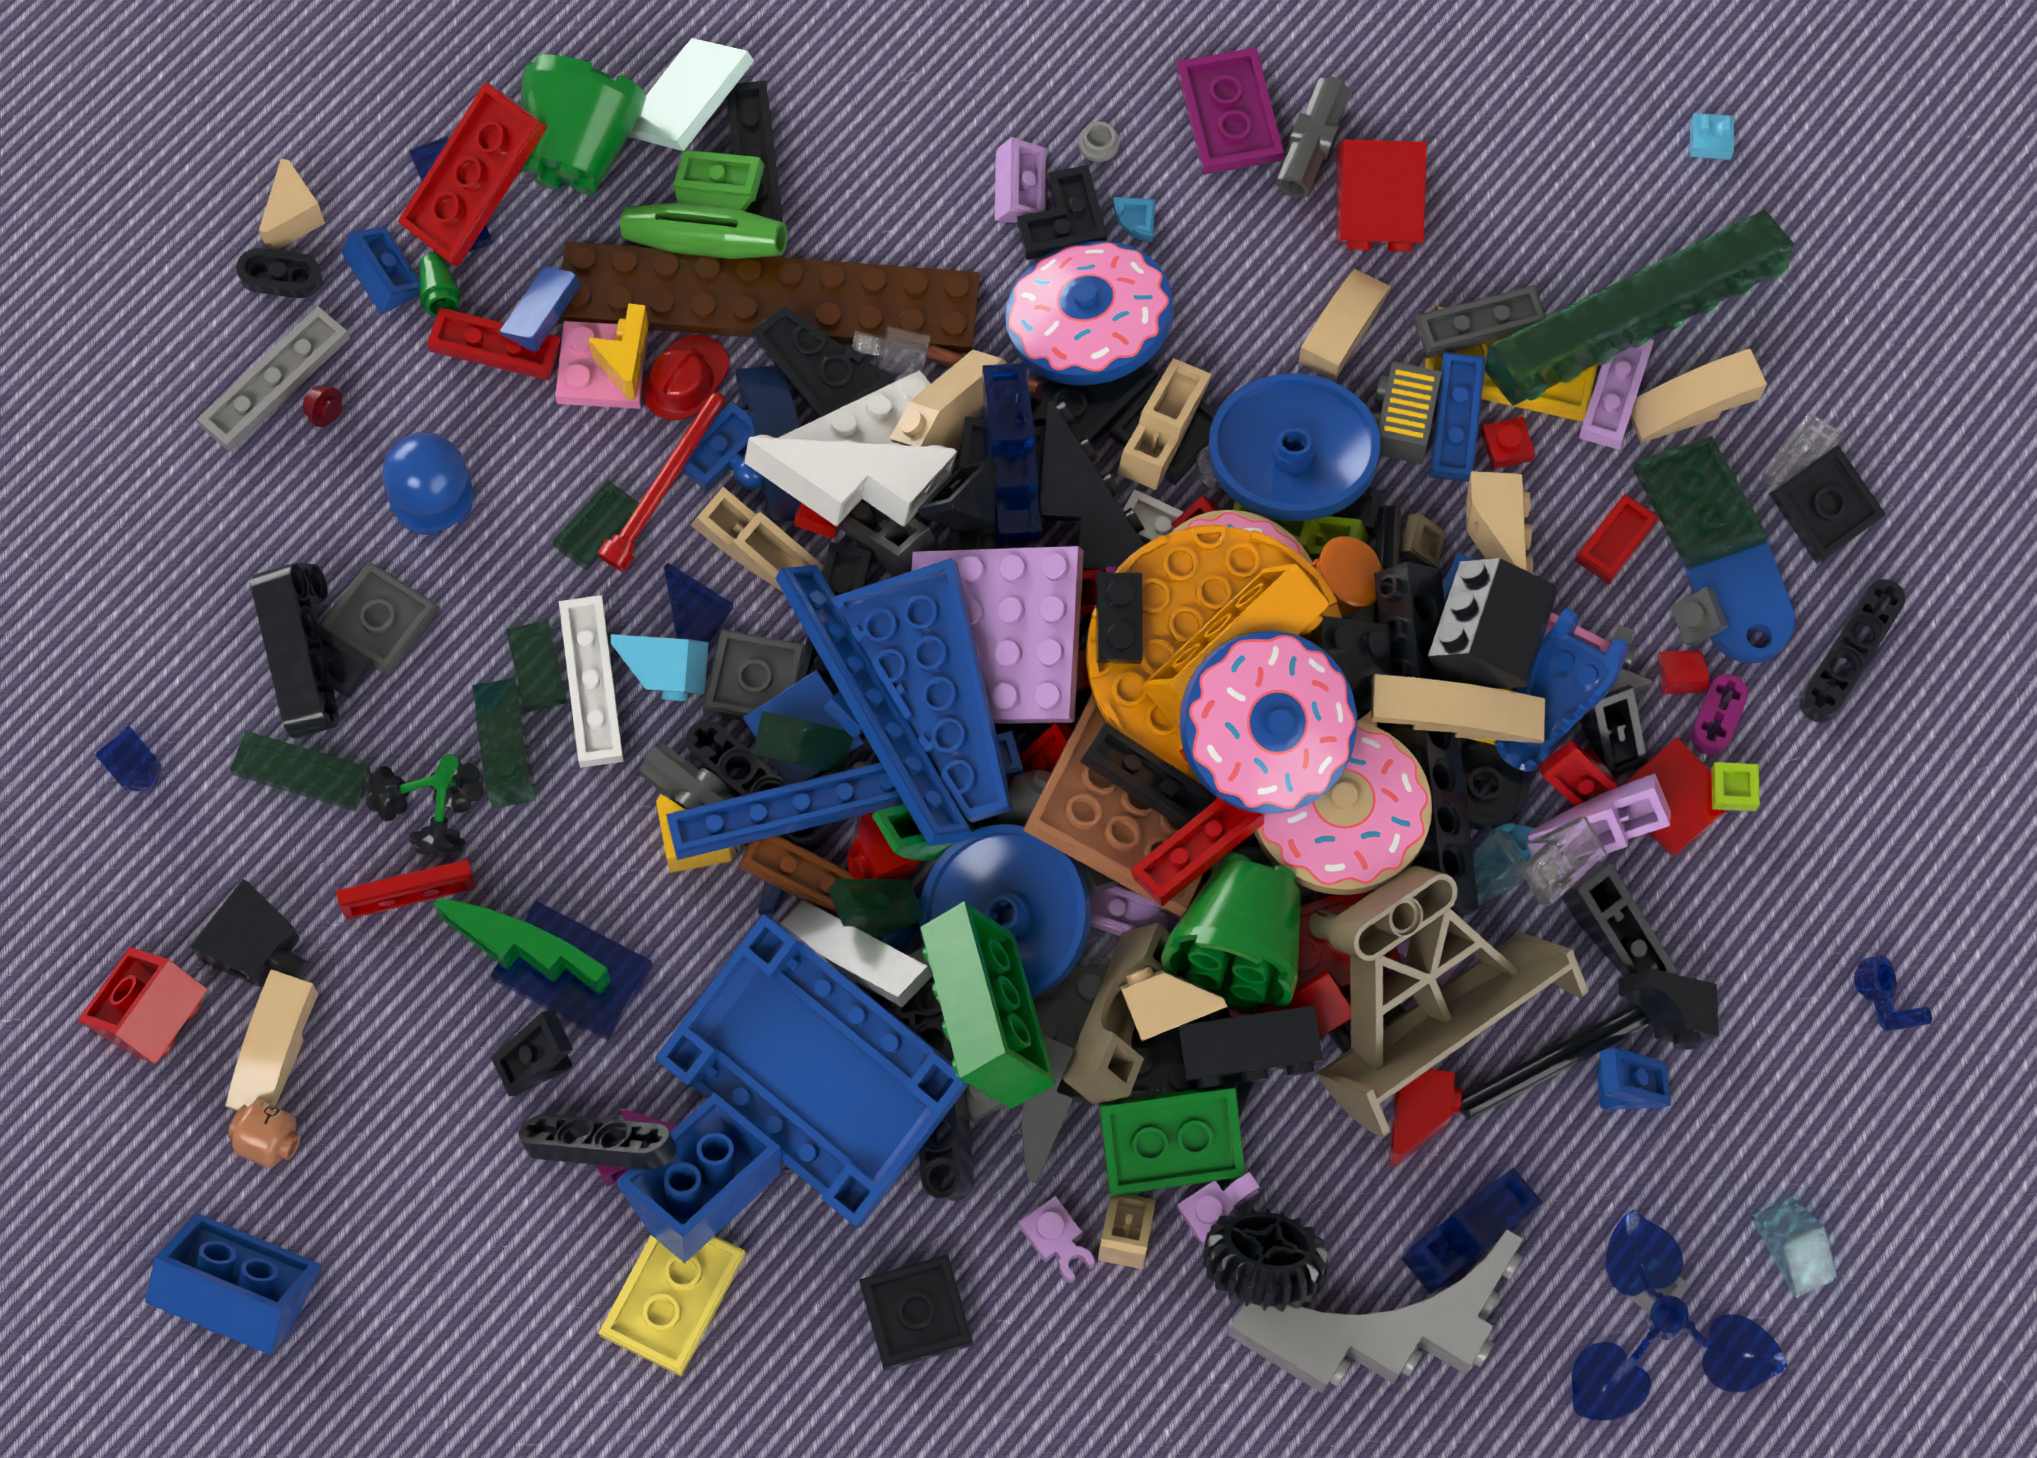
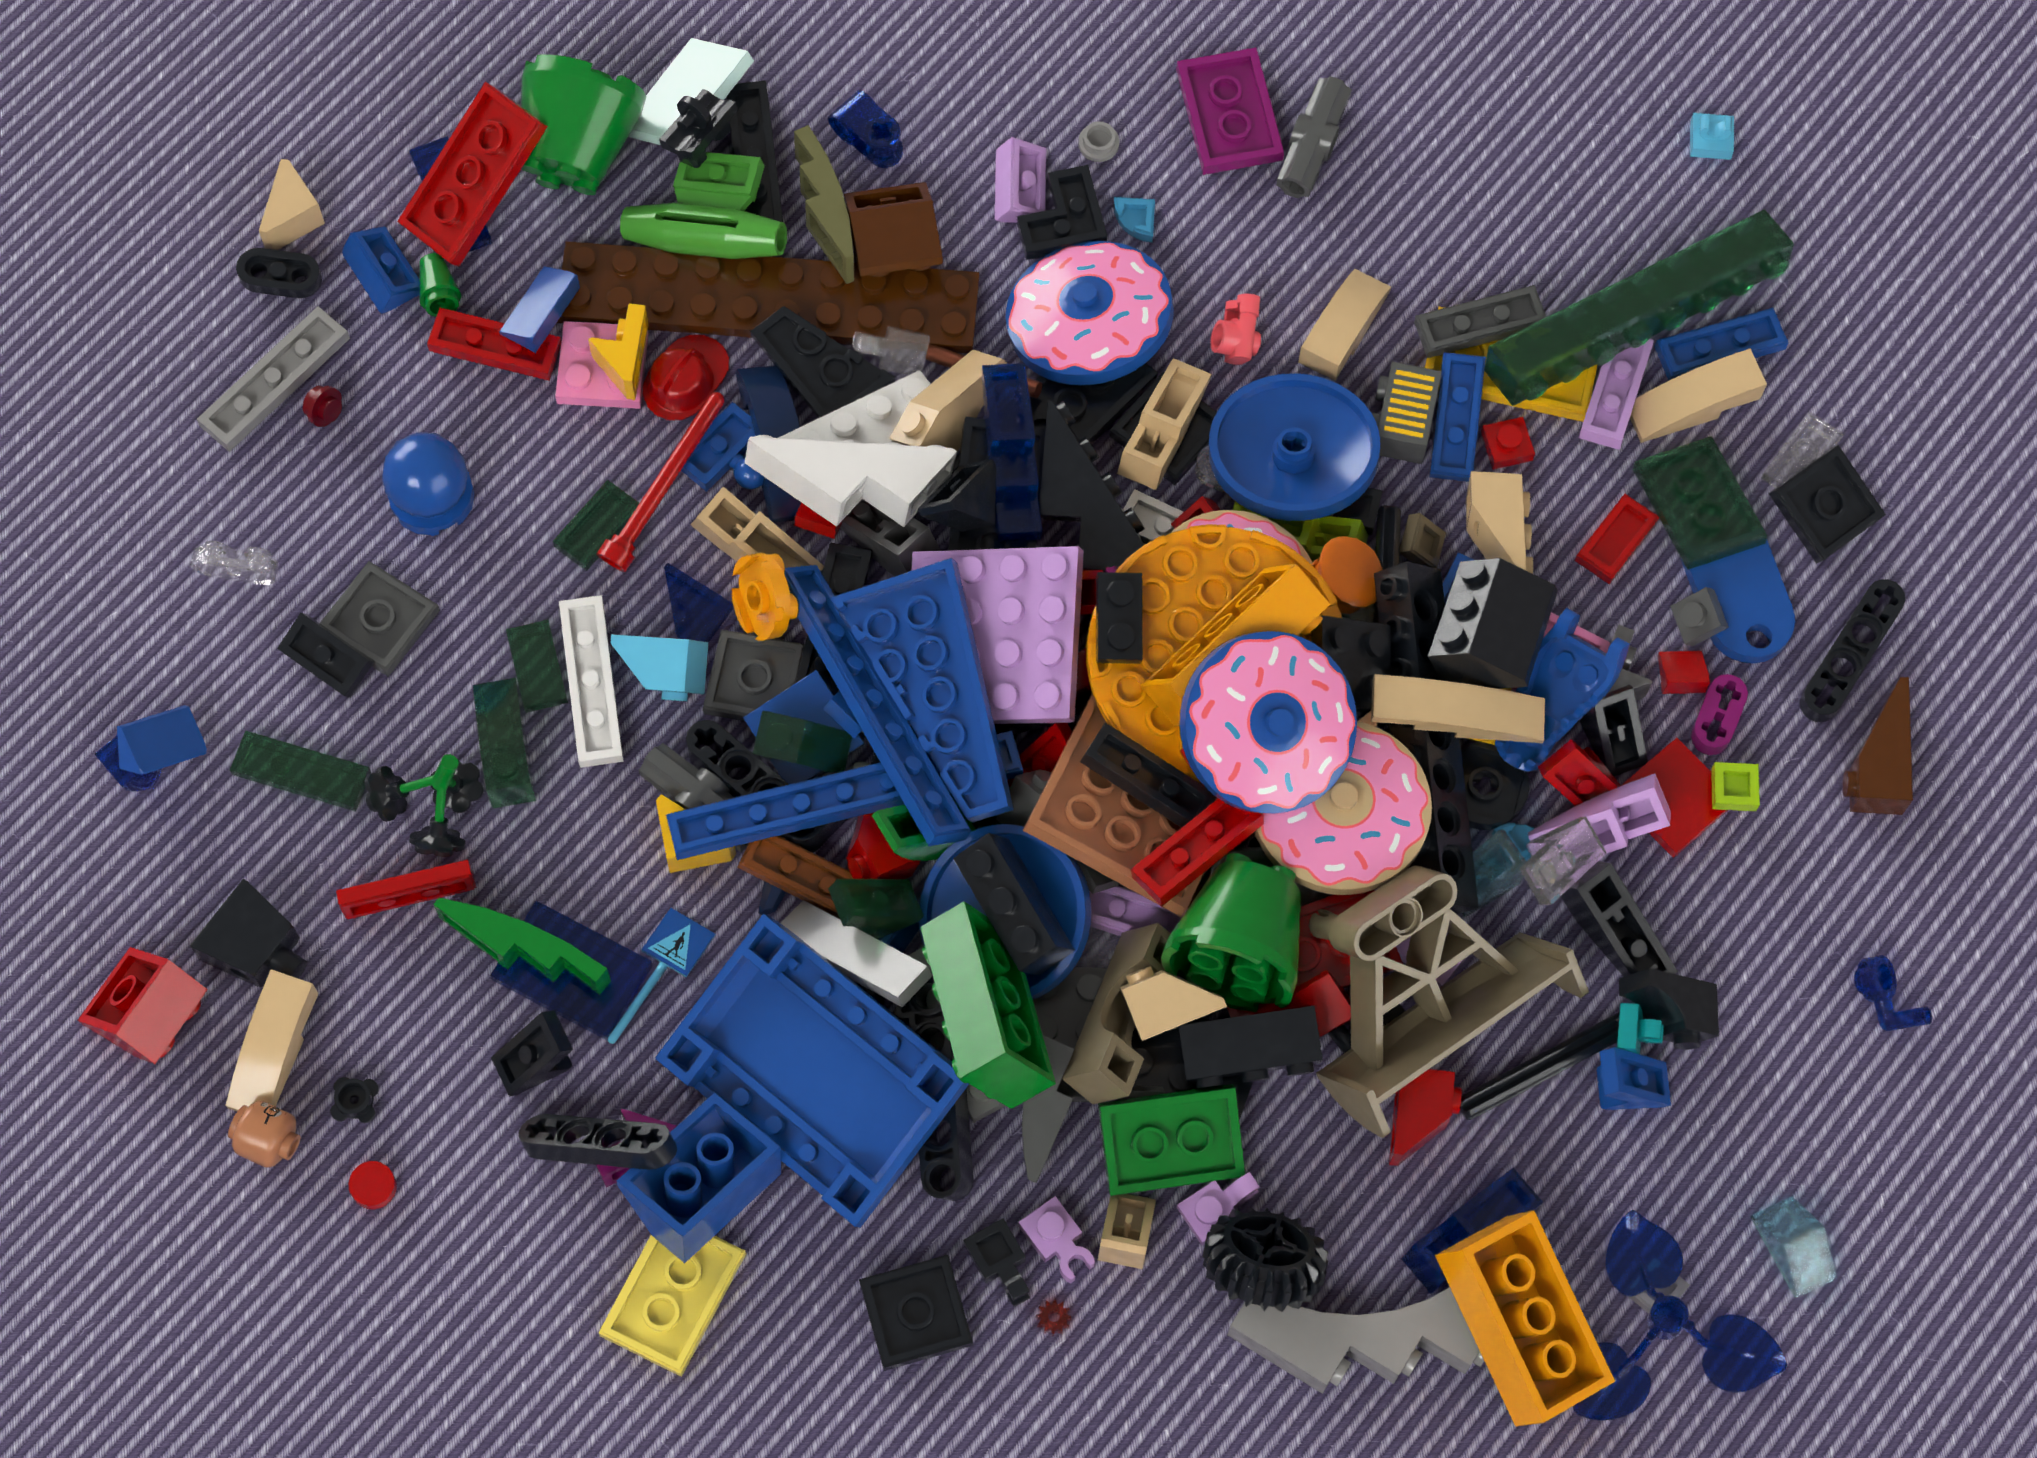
(159, 741): none -> blue slope
(222, 562): none -> clear plate
(231, 1283): blue slope -> none
(295, 646): black beam -> none
(348, 1088): none -> black plate
(372, 1185): none -> red tile
(676, 945): none -> piece
(699, 123): none -> black hips
(763, 596): none -> light orange plate
(824, 203): none -> olive slope
(868, 129): none -> clear blue piece
(893, 229): none -> reddish brown slope
(998, 1255): none -> black plate
(1014, 904): none -> black brick
(1060, 1311): none -> clear red piece
(1236, 333): none -> coral plate
(1380, 194): red slope -> none
(1525, 1318): none -> light orange brick
(1635, 1029): none -> teal tile
(1707, 344): none -> blue tile
(1883, 768): none -> reddish brown slope

